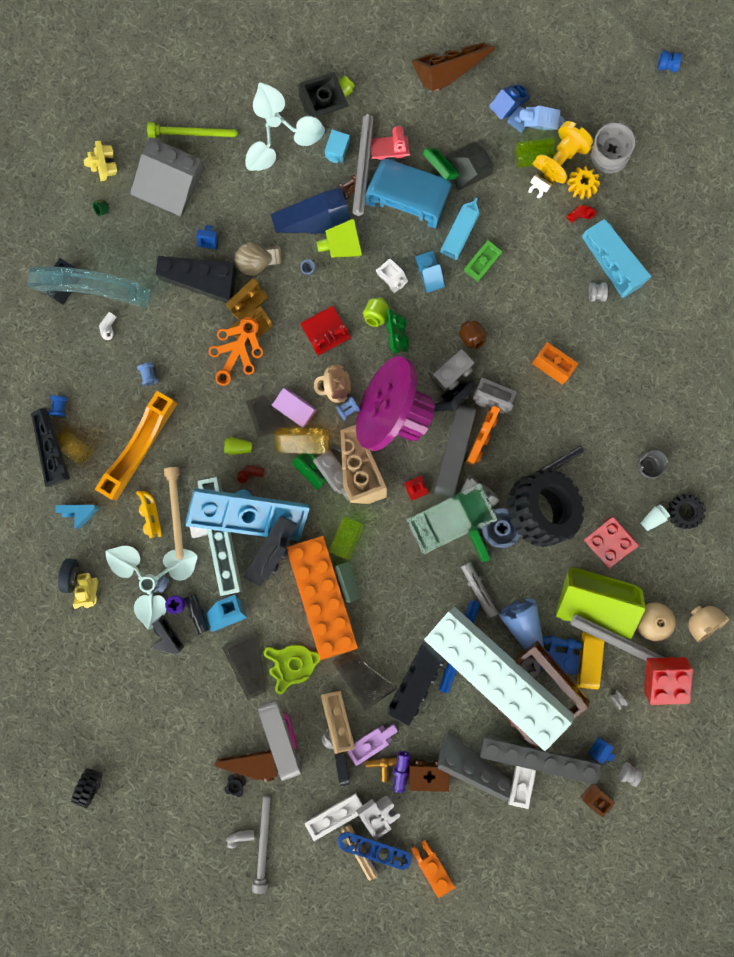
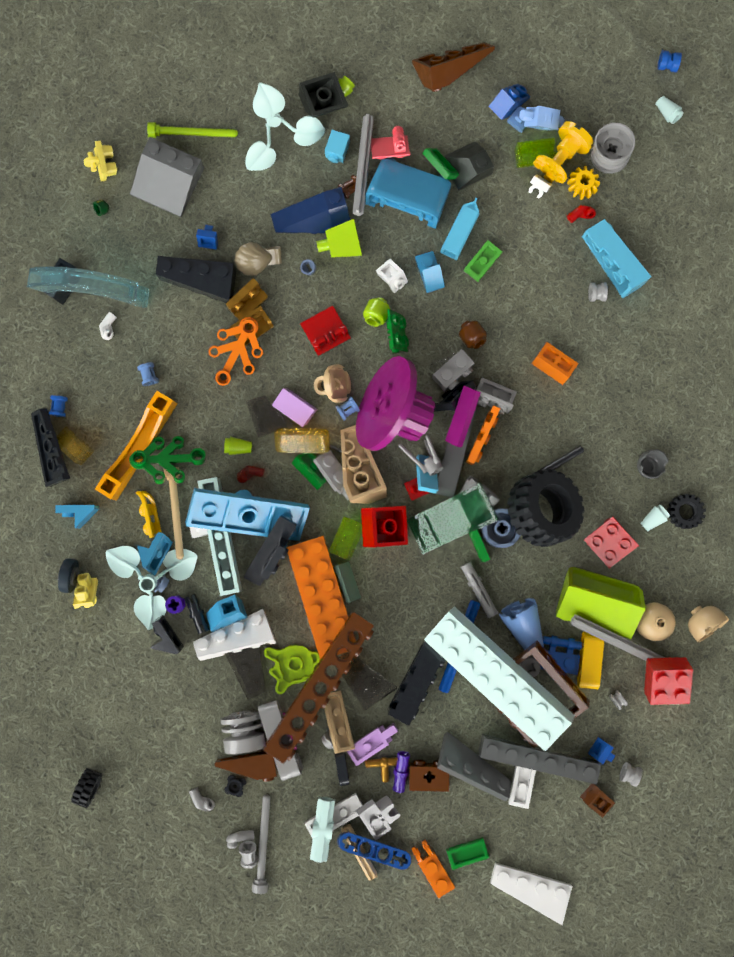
(154, 556): none -> dark azure slope
(164, 459): none -> green plant
(201, 802): none -> light grey arm
(235, 637): none -> white wing
(242, 728): none -> light grey wheel
(248, 854): none -> light grey bush
(286, 751): none -> reddish brown brick
(322, 829): none -> light aqua piece
(384, 526): none -> red brick
(425, 481): none -> medium azure tile
(432, 463): none -> light grey plant
(462, 416): none -> magenta tile
(467, 853): none -> green tile
(534, 890): none -> white wing
(669, 109): none -> light aqua cone

